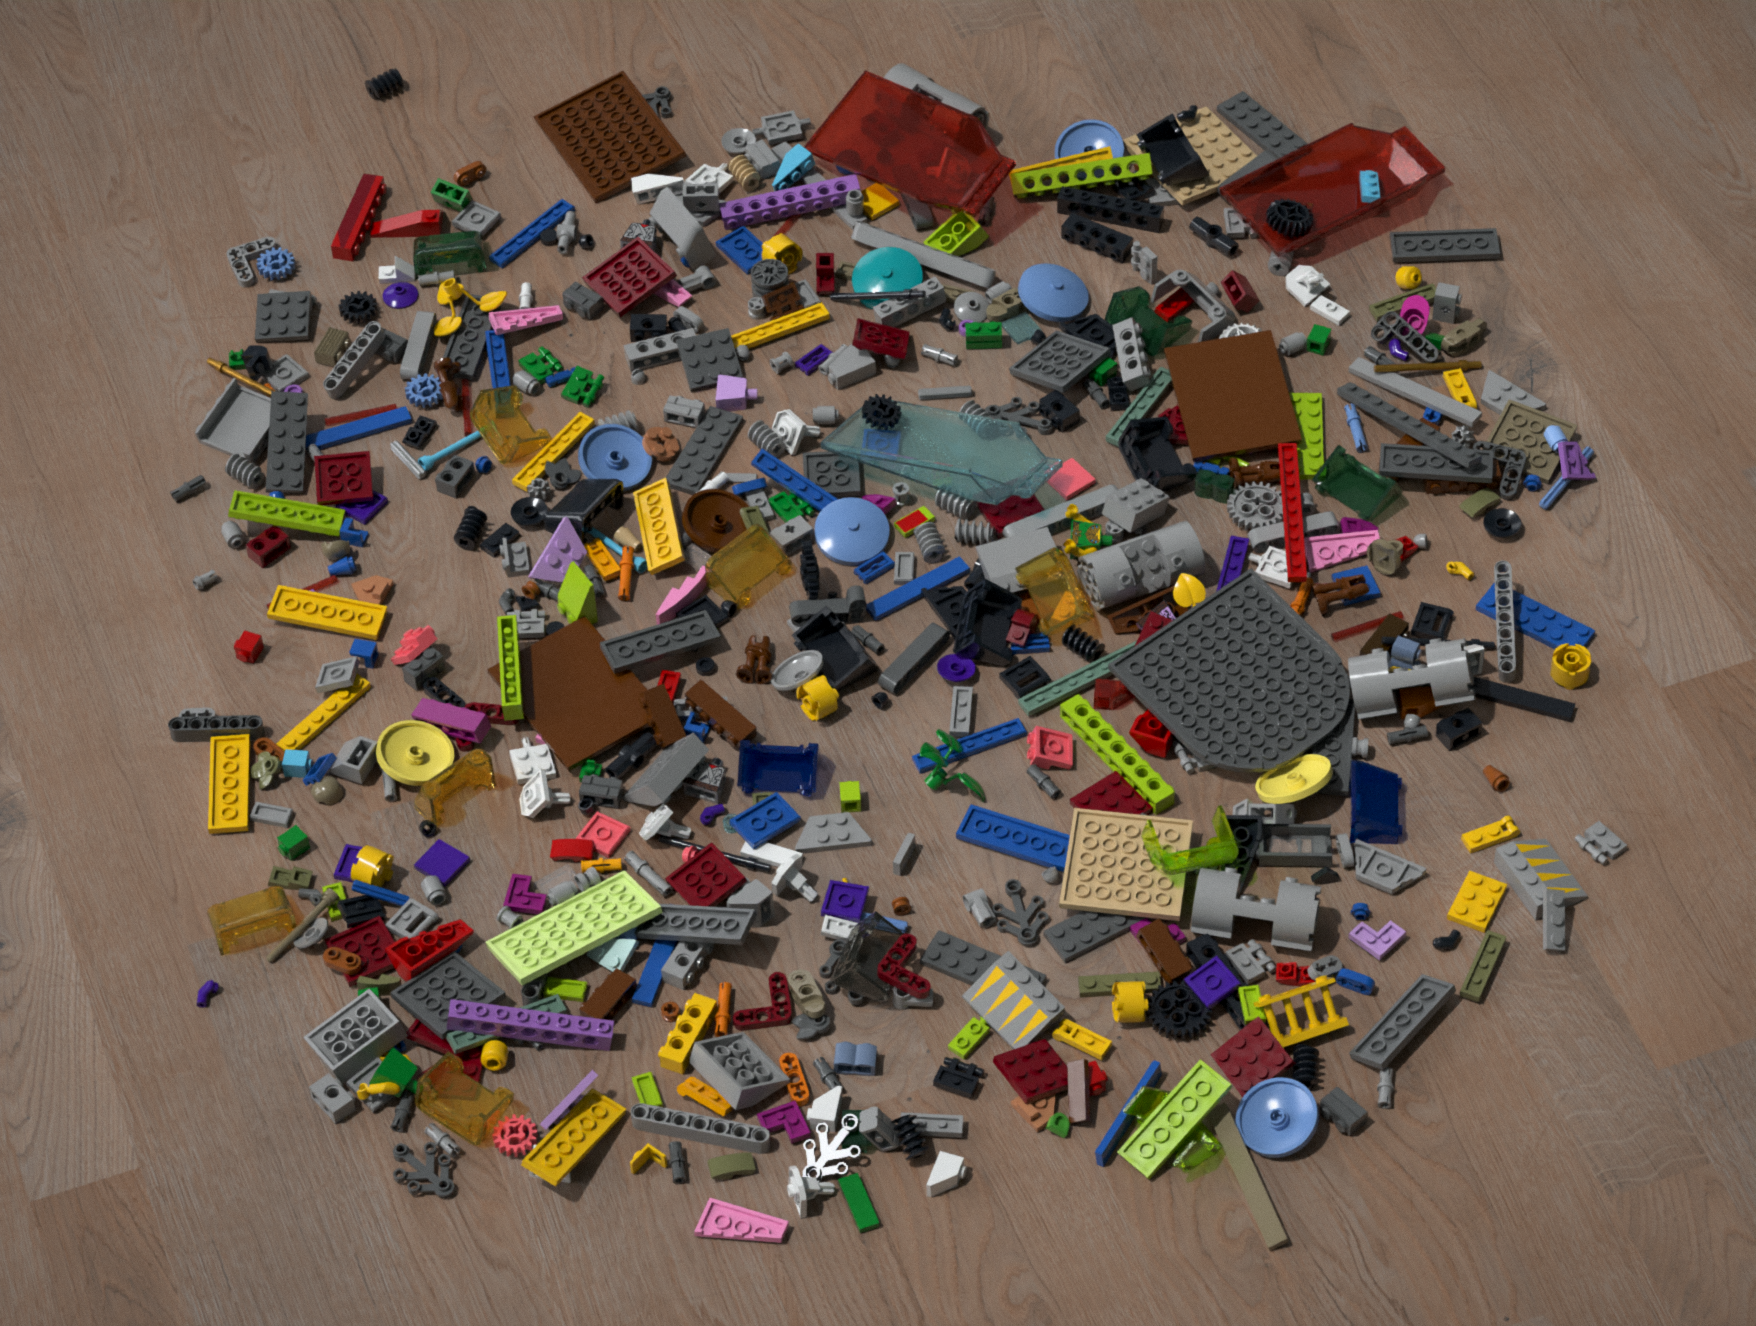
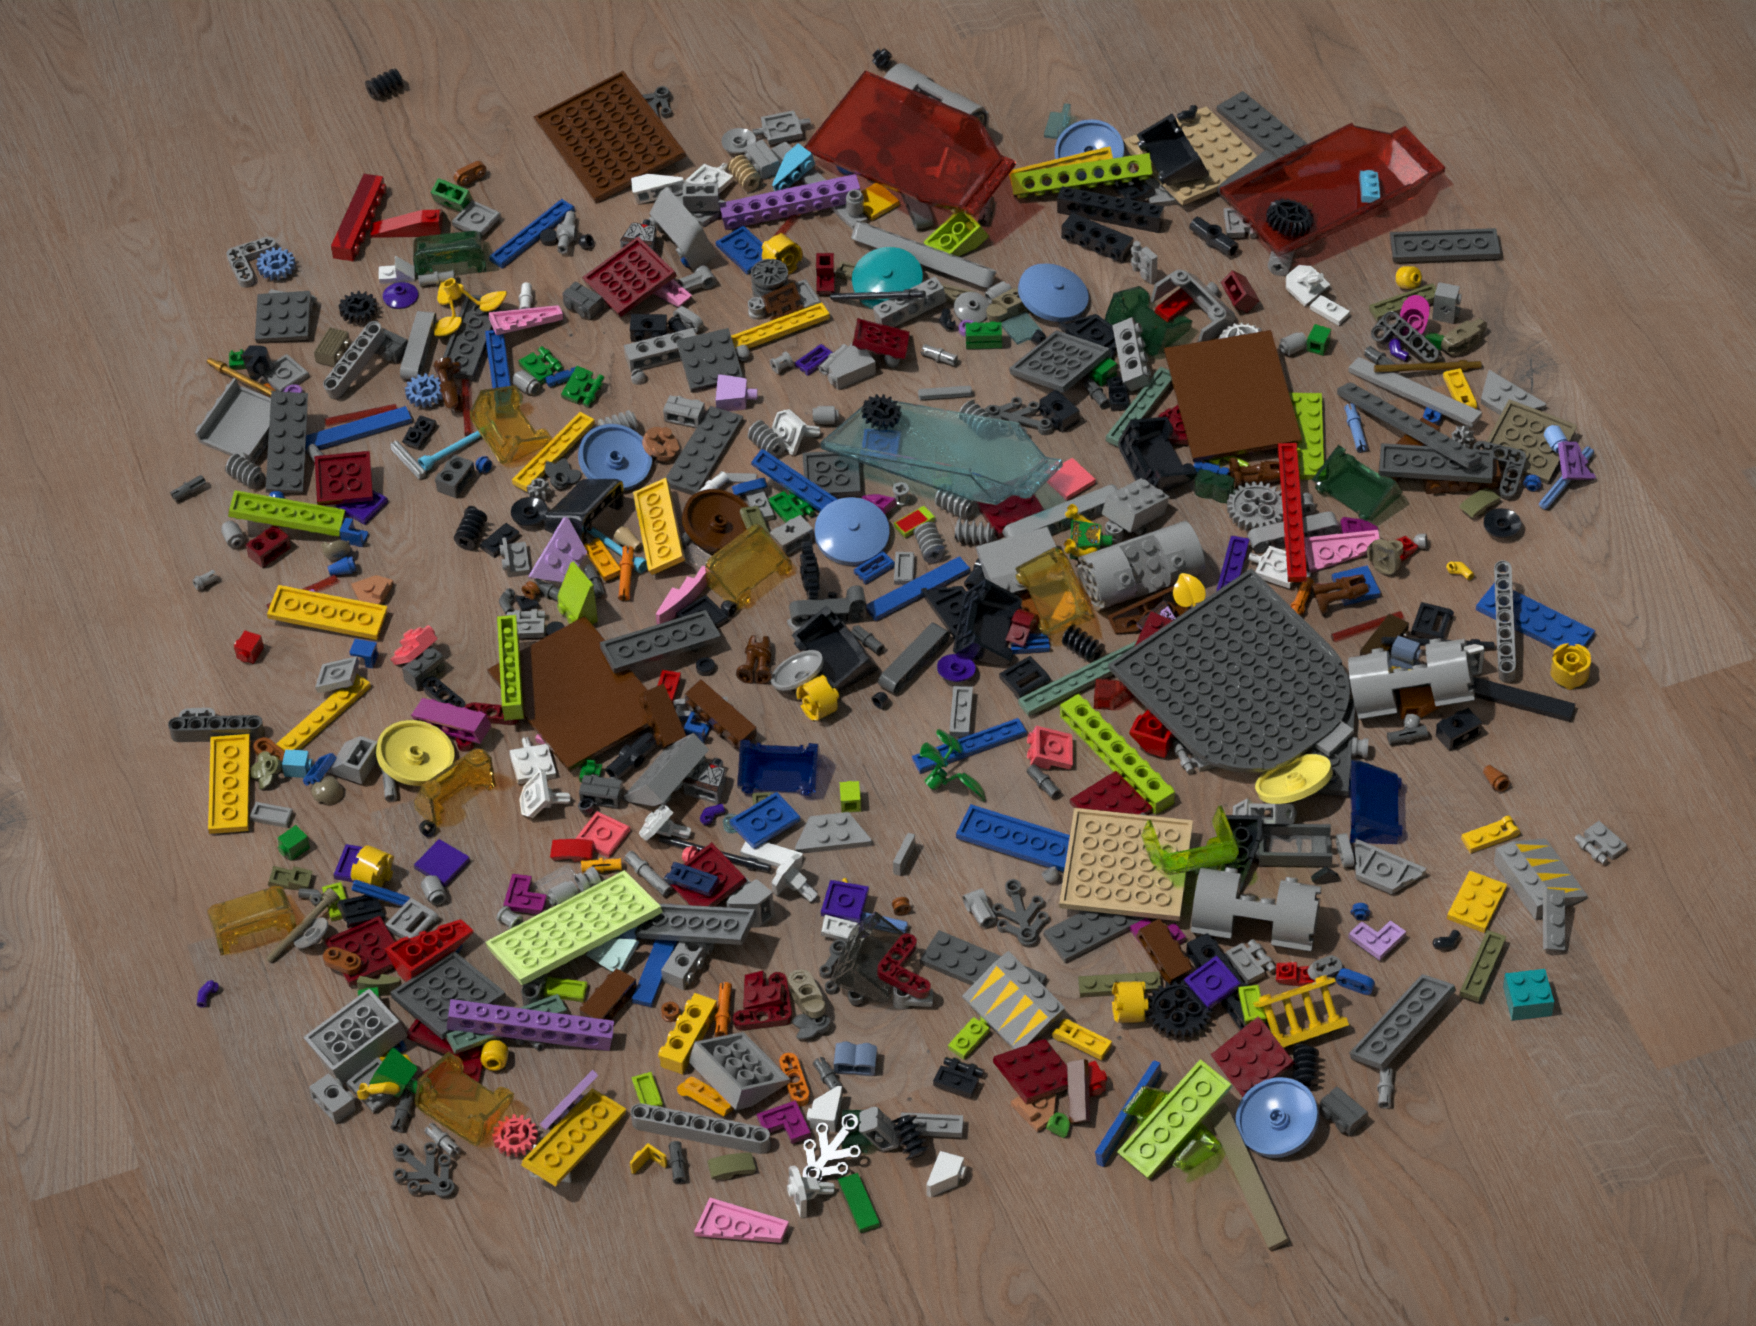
(692, 879): none -> dark blue plate
(758, 994): none -> dark red plate
(882, 58): none -> black gear
(1058, 122): none -> clear light blue panel
(1335, 738): none -> light grey tile
(1528, 994): none -> teal brick

